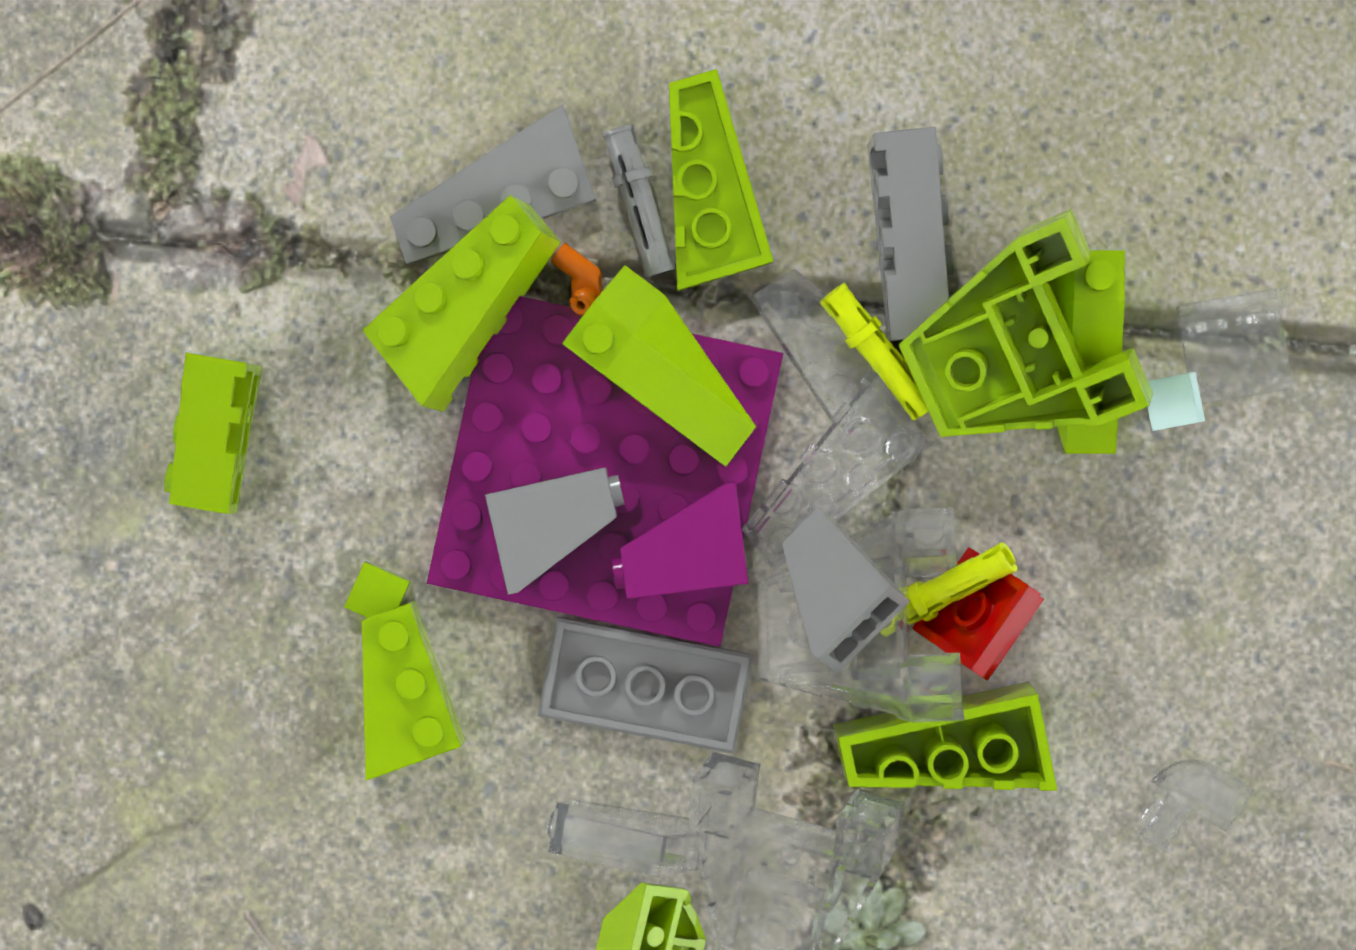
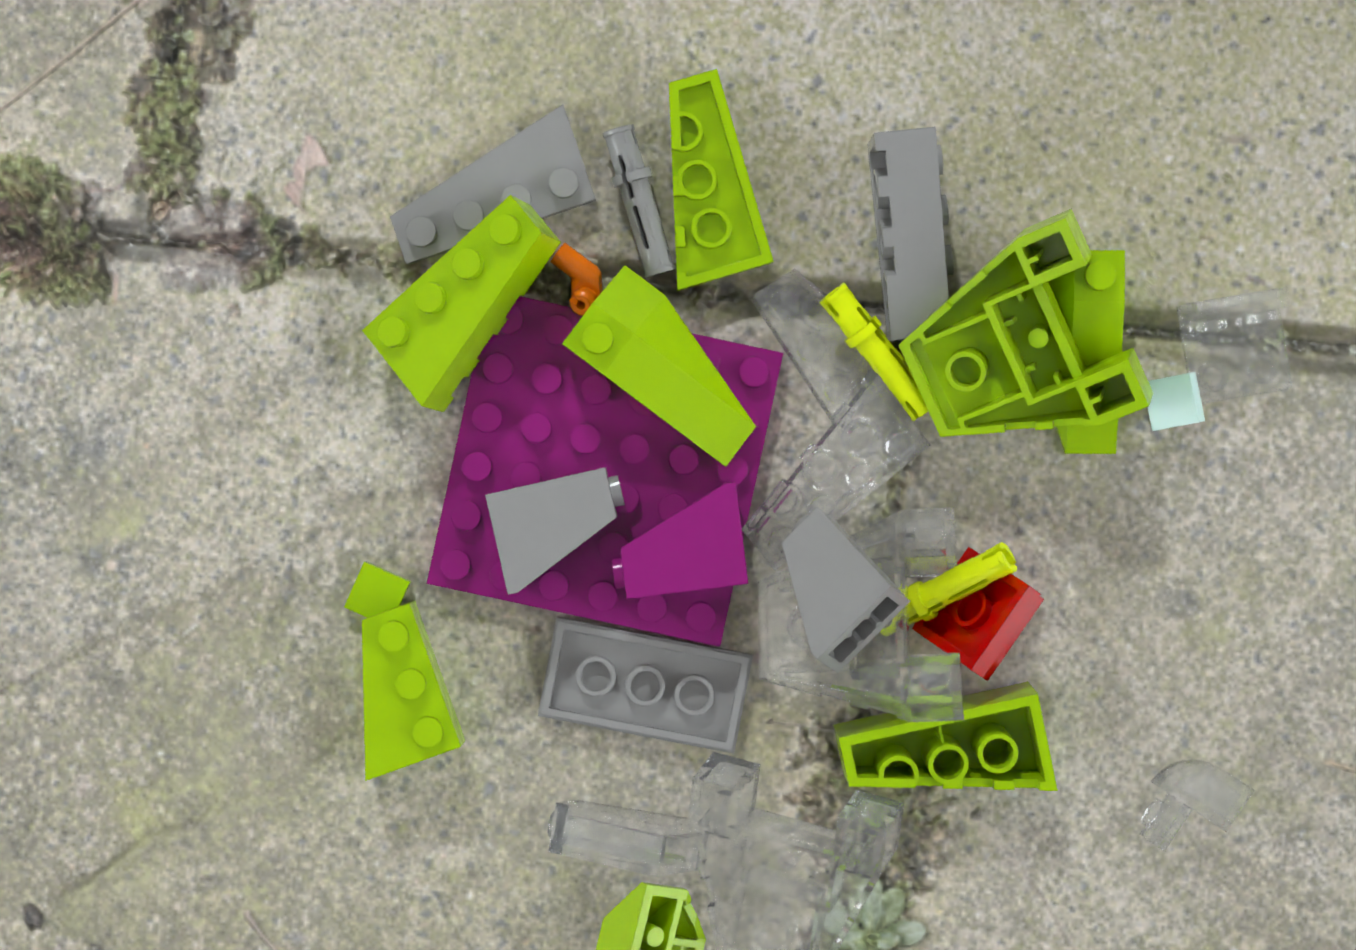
(212, 433): lime wedge -> none

